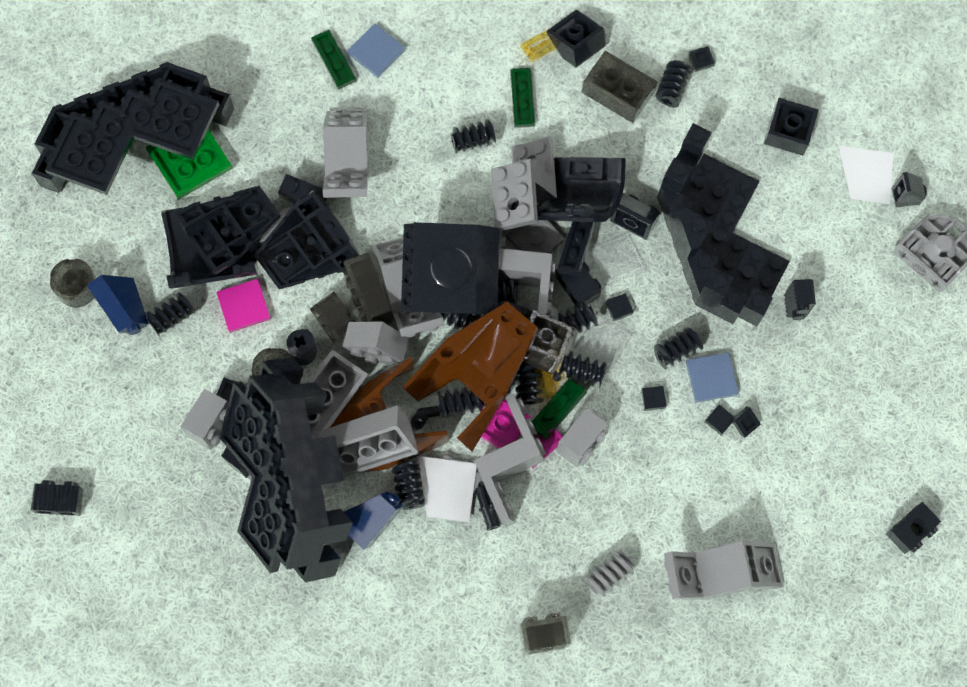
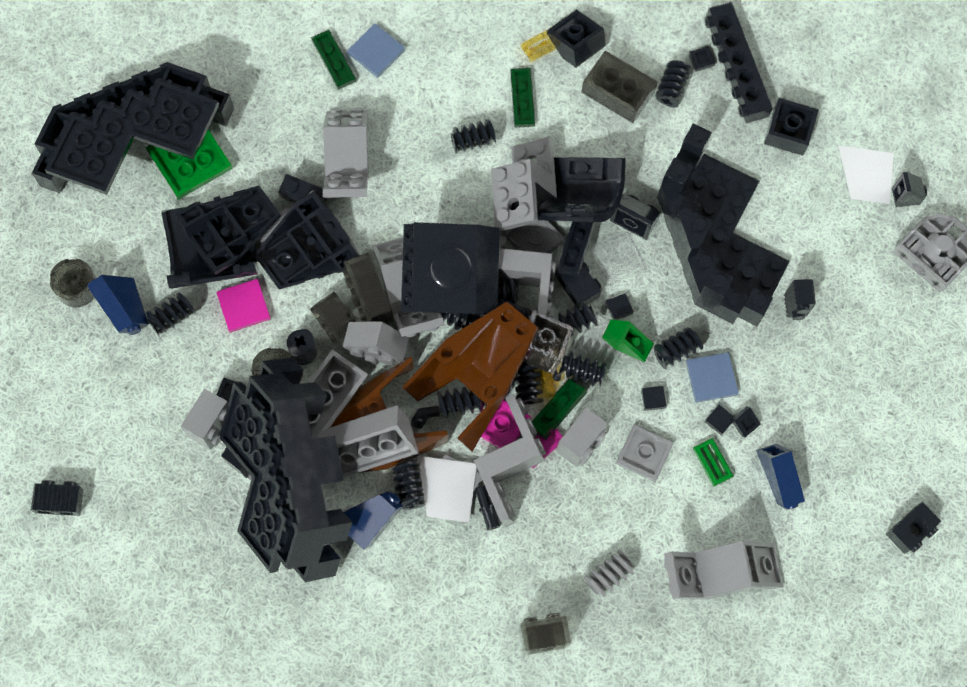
(627, 339): none -> green slope
(644, 453): none -> light grey tile
(707, 469): none -> green tile
(725, 16): none -> black brick
(781, 475): none -> dark blue slope

